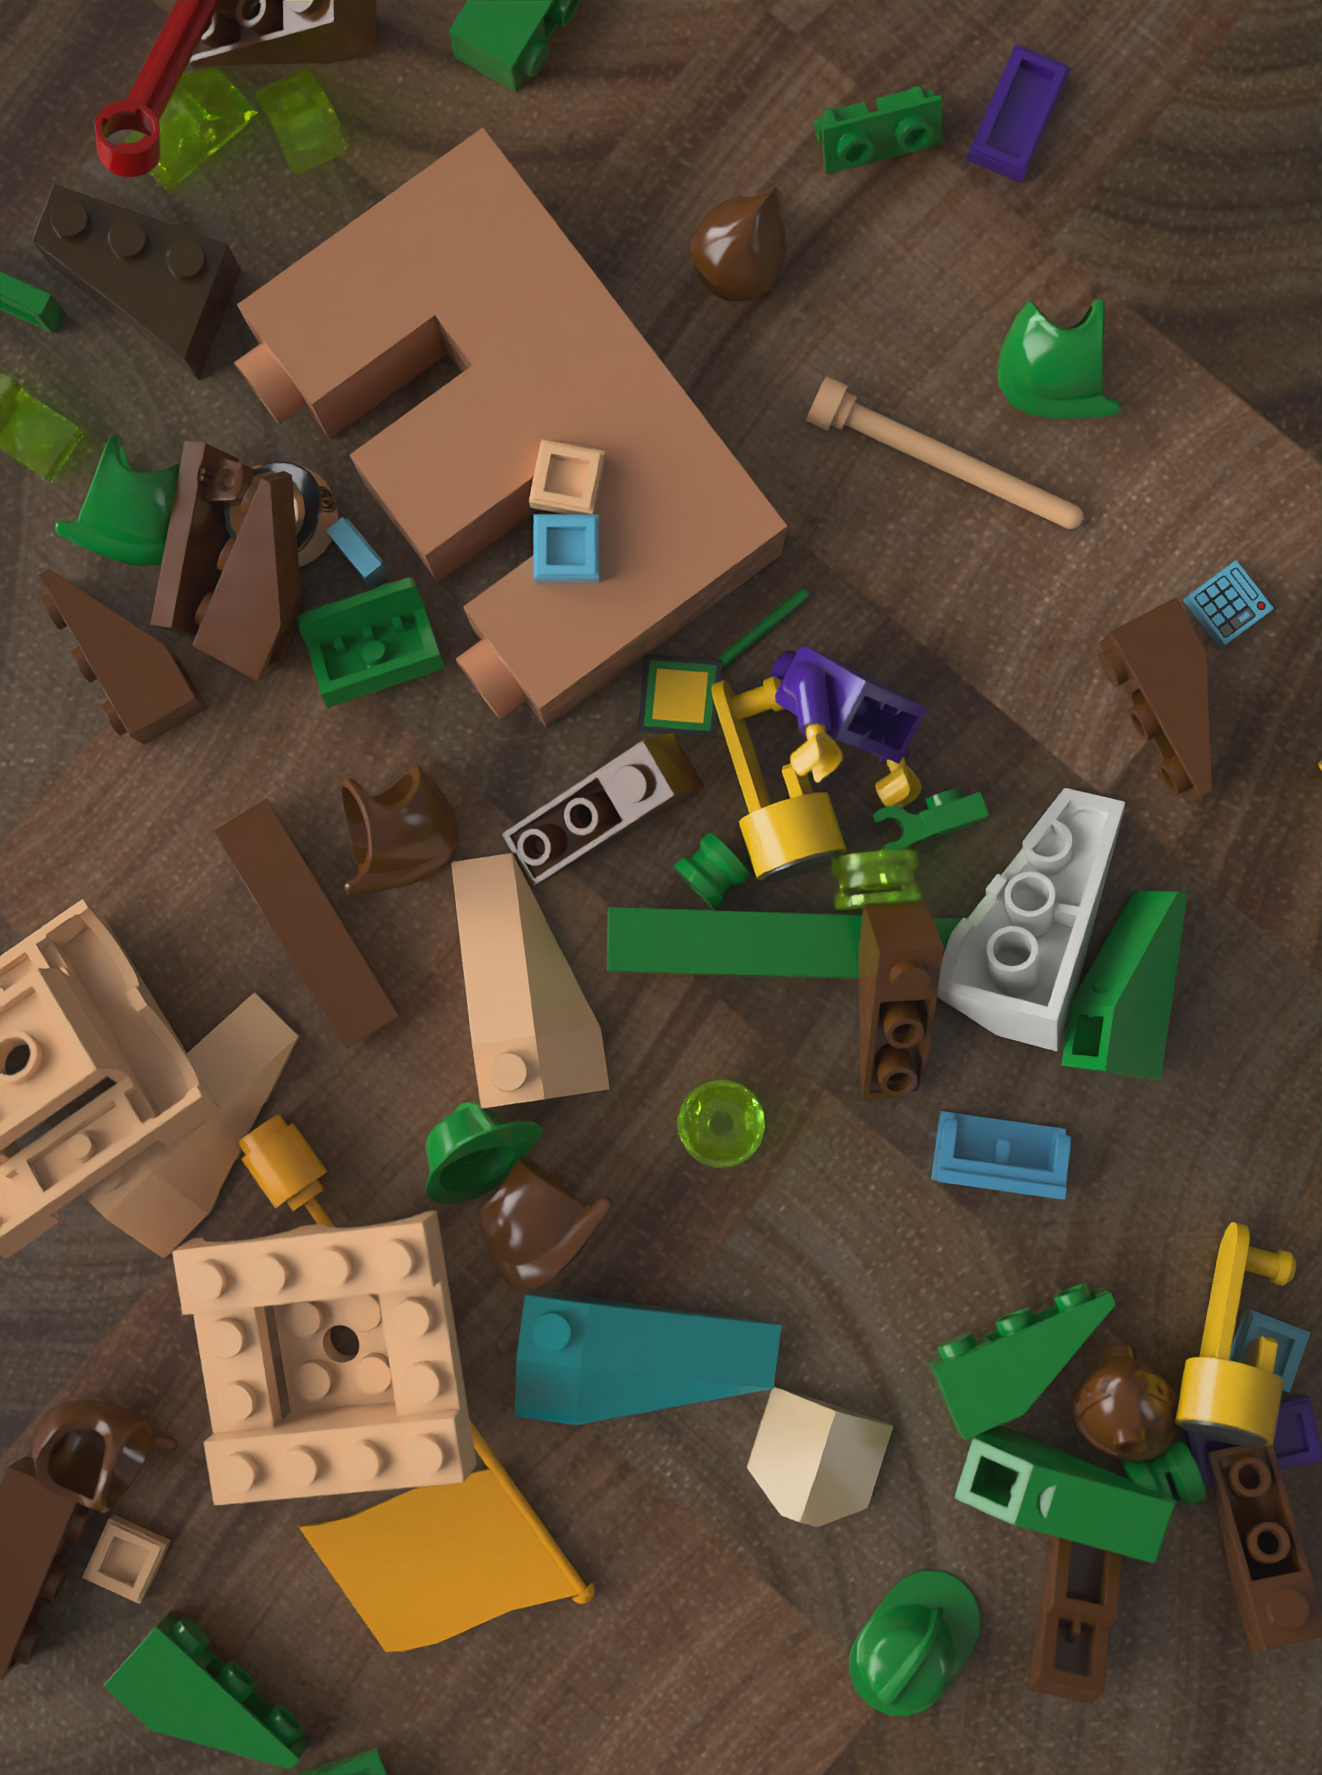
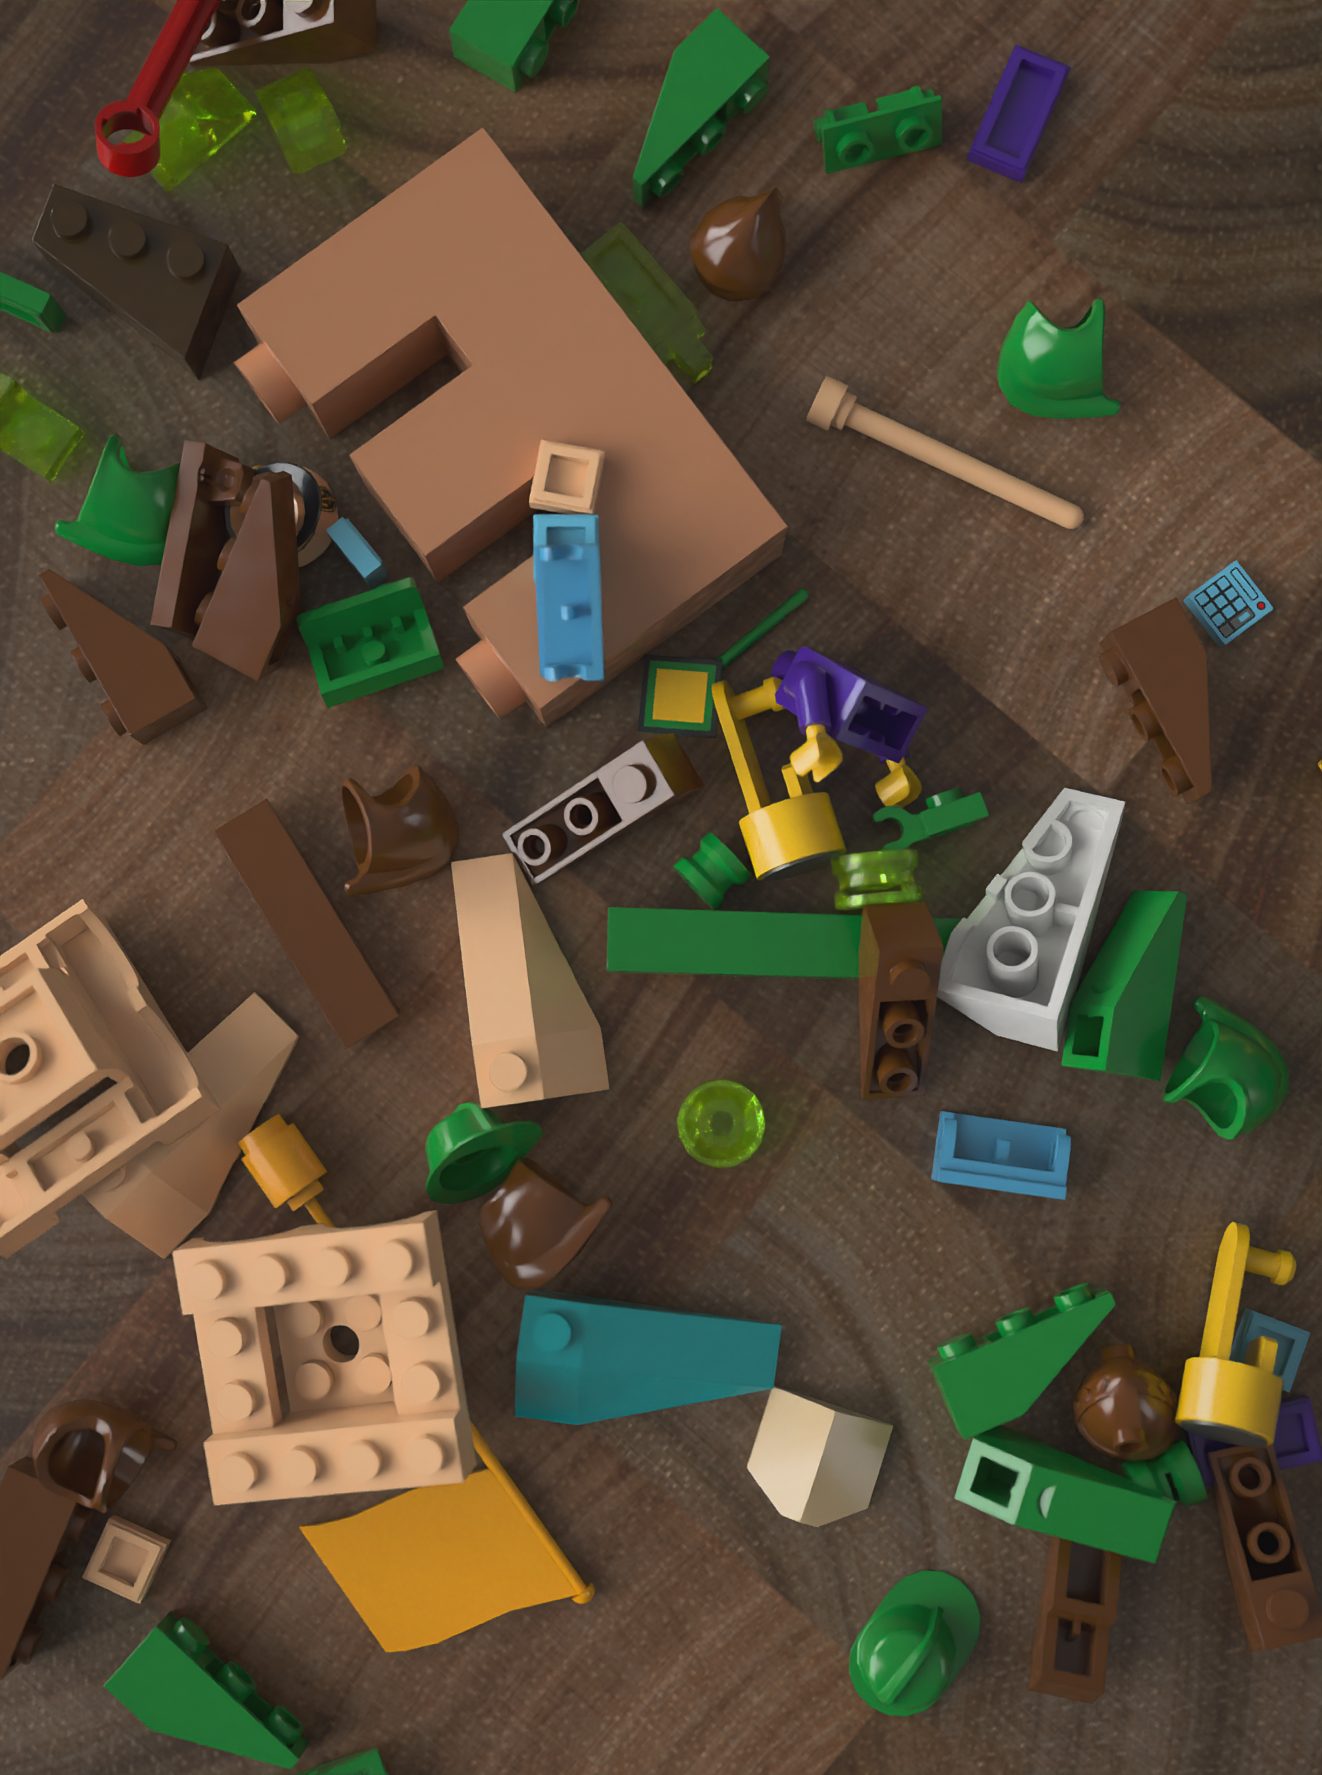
(569, 611): none -> dark azure hinge
(650, 300): none -> clear neon green hinge
(704, 88): none -> green slope
(1229, 1072): none -> green piece

